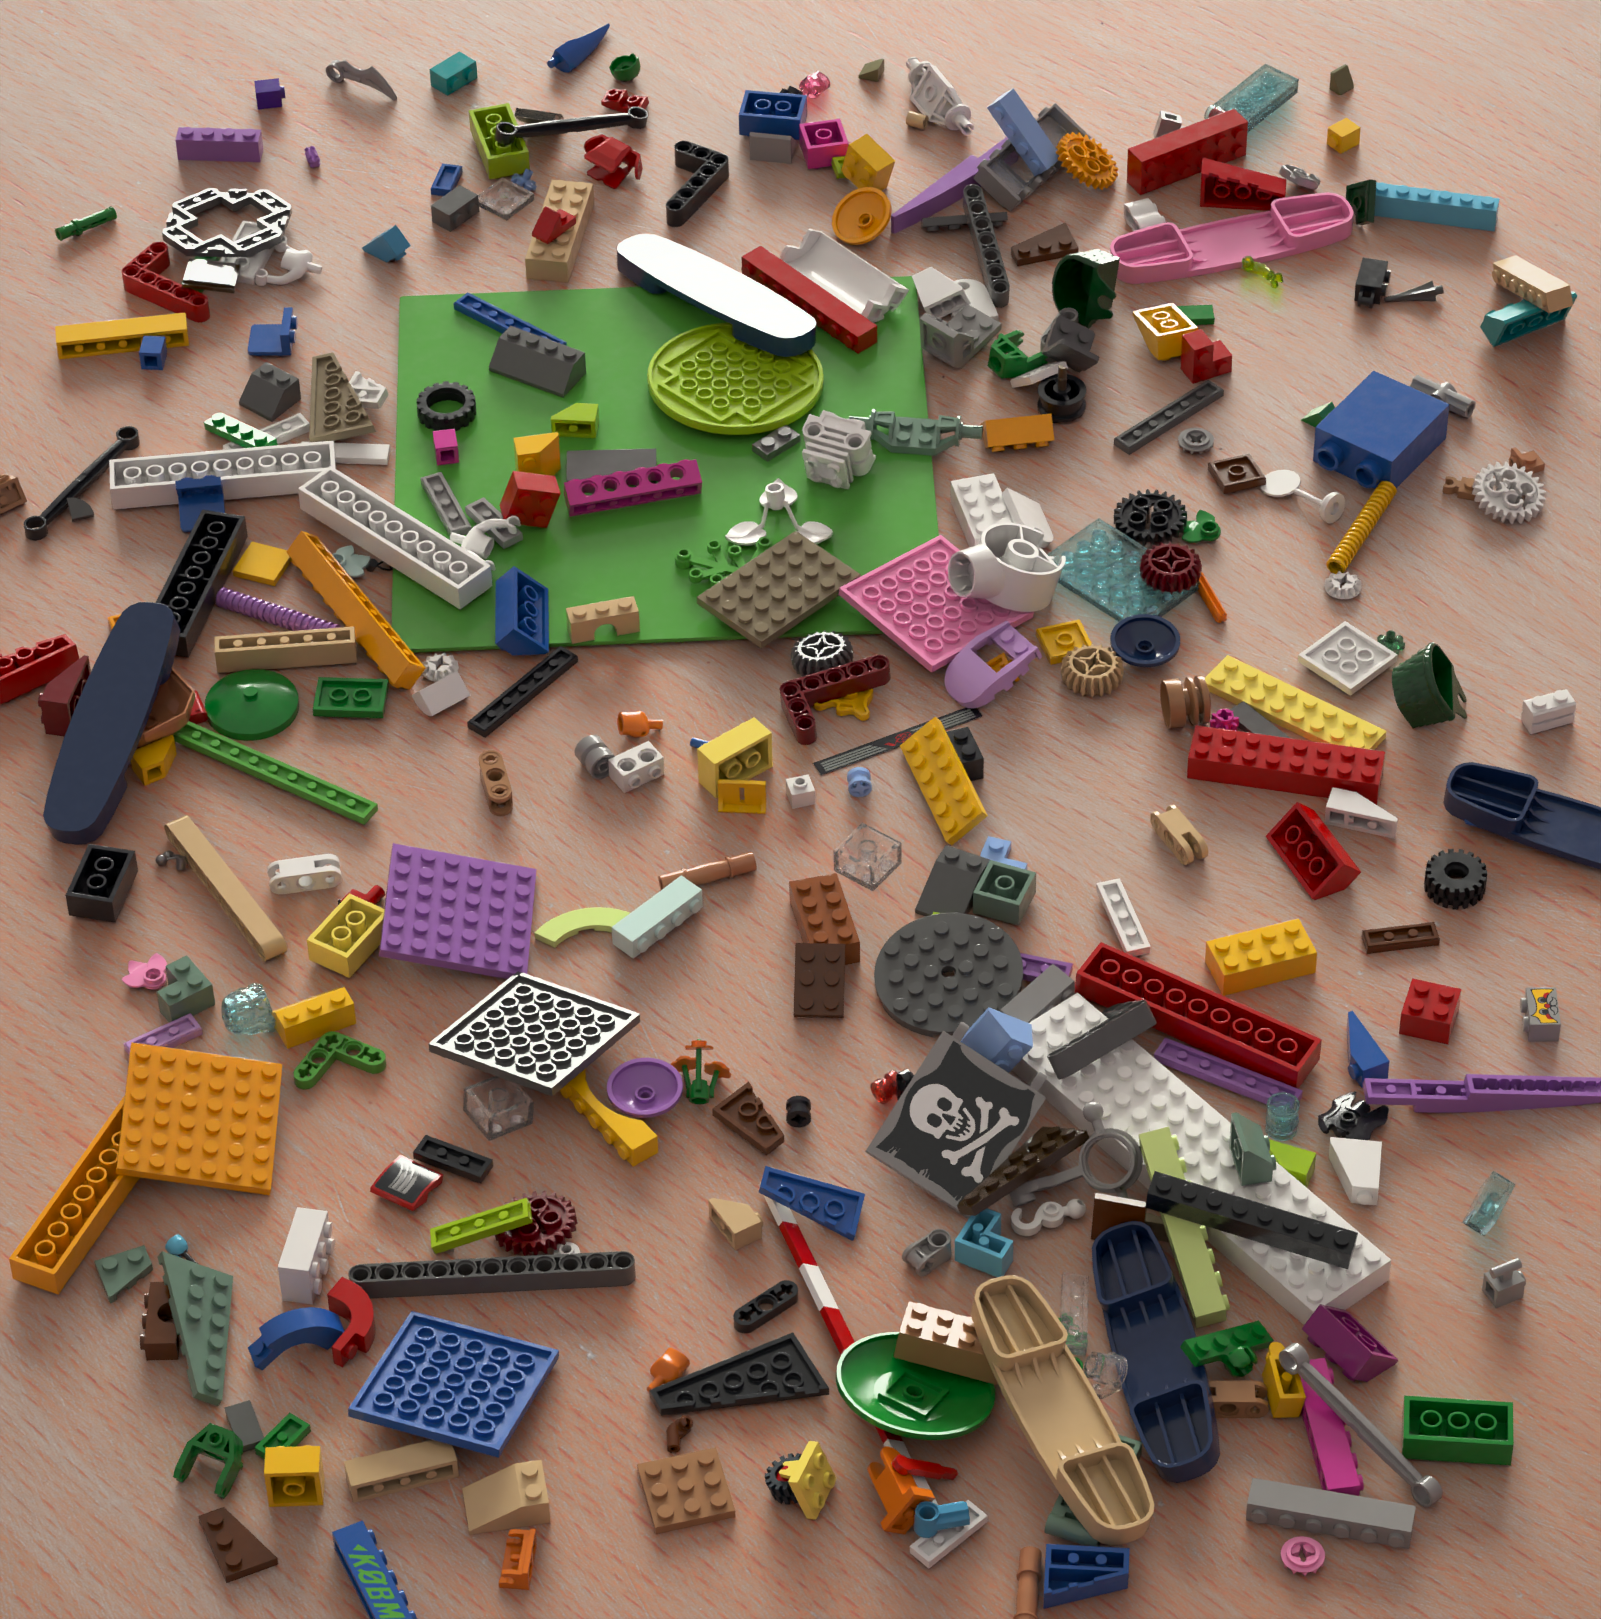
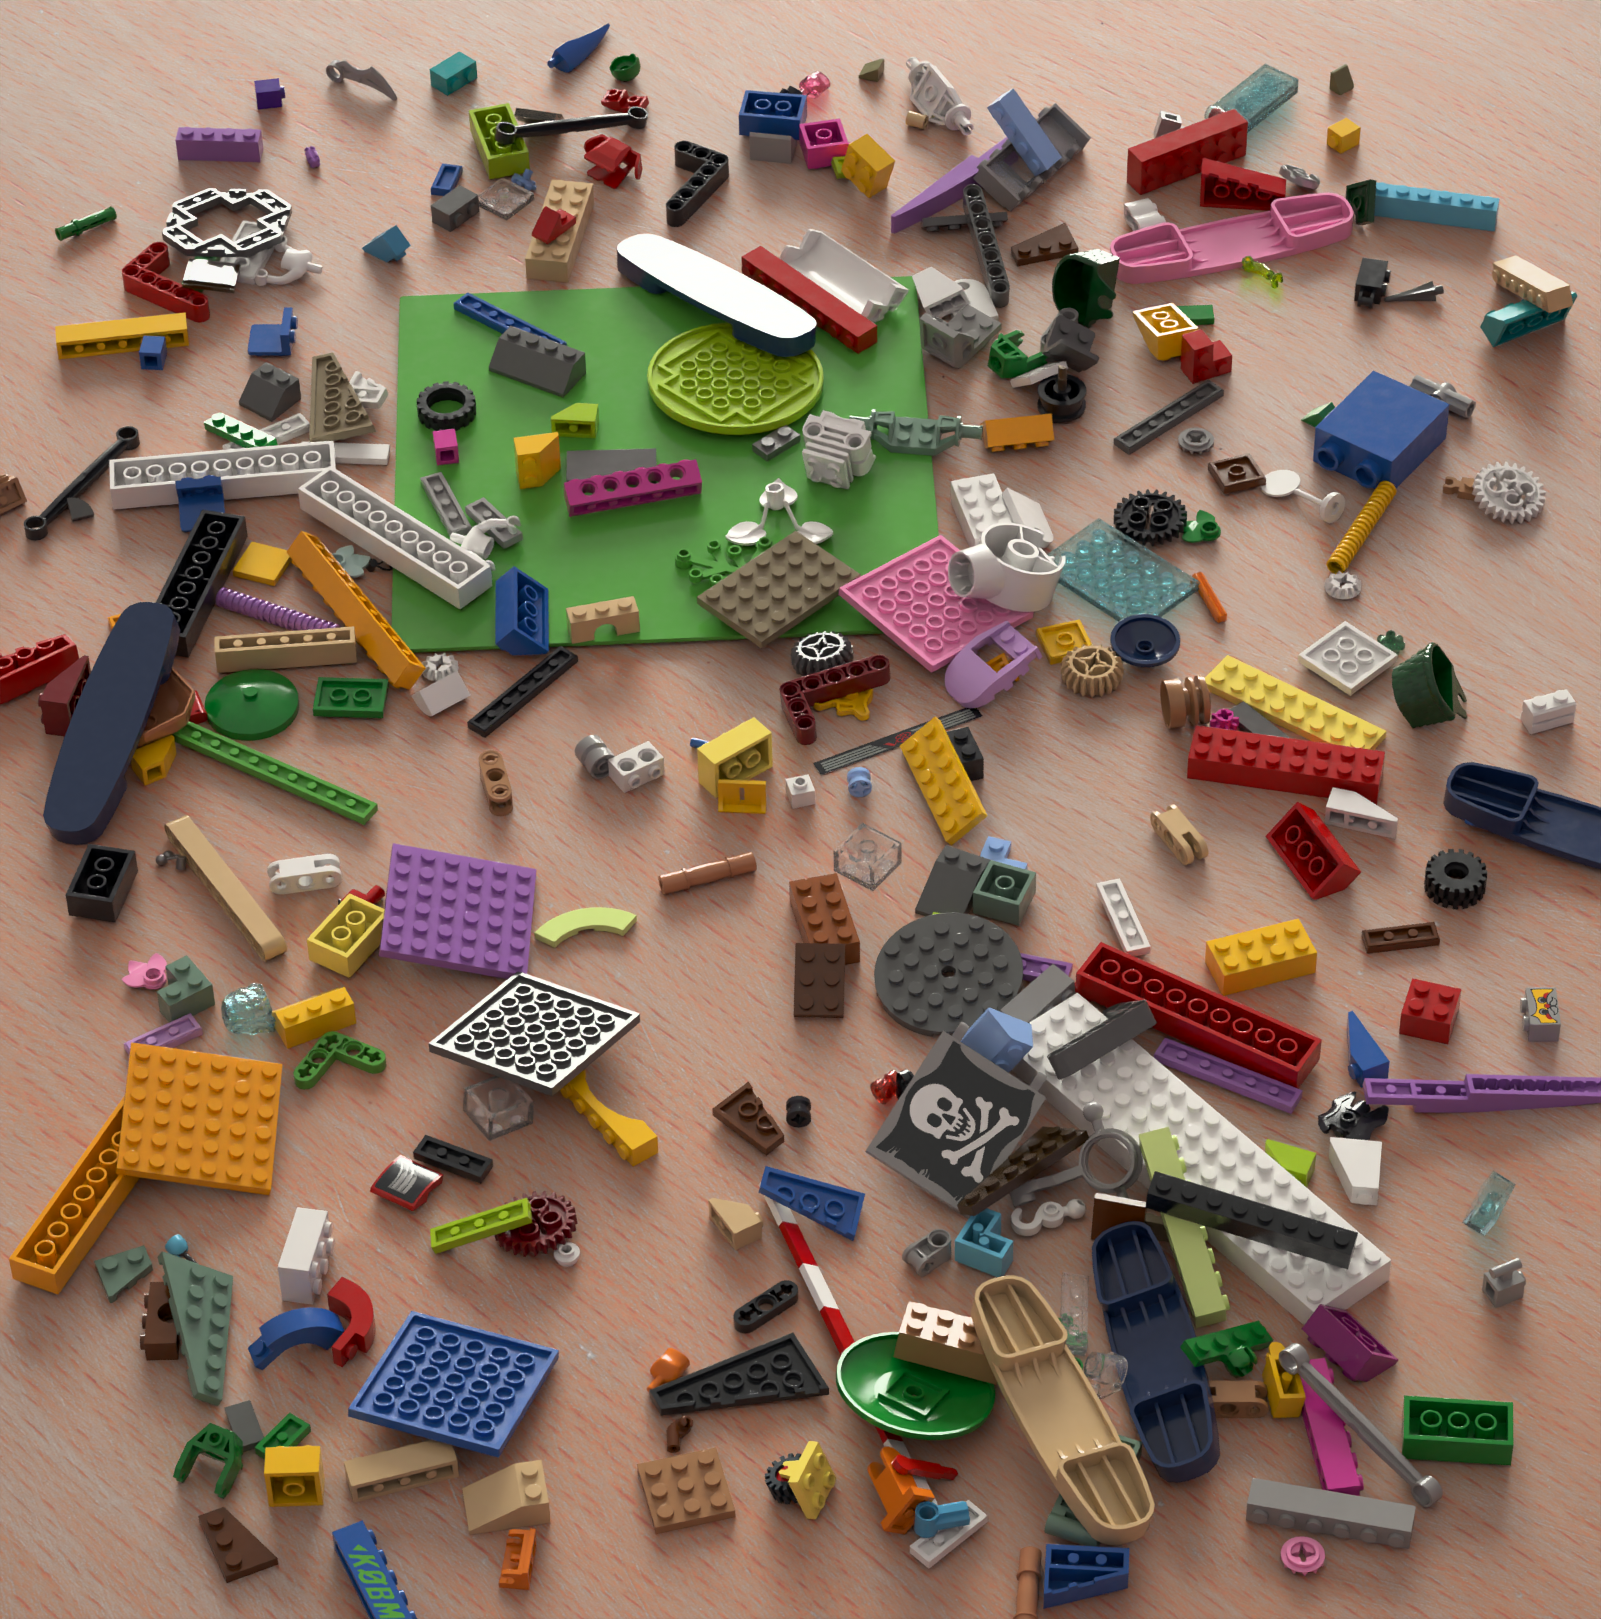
(495, 1274): dark grey beam -> none
(530, 498): red brick -> none
(636, 724): orange piece -> none
(644, 1087): medium lavender dish -> none
(657, 917): light aqua brick -> none
(699, 1091): plant -> none
(861, 216): light orange dish -> none
(1087, 160): light orange gear -> none
(1170, 568): dark red gear -> none
(1250, 1151): sand green slope -> none
(1282, 1116): clear light blue wheel -> none
(1529, 460): nougat bracket -> none

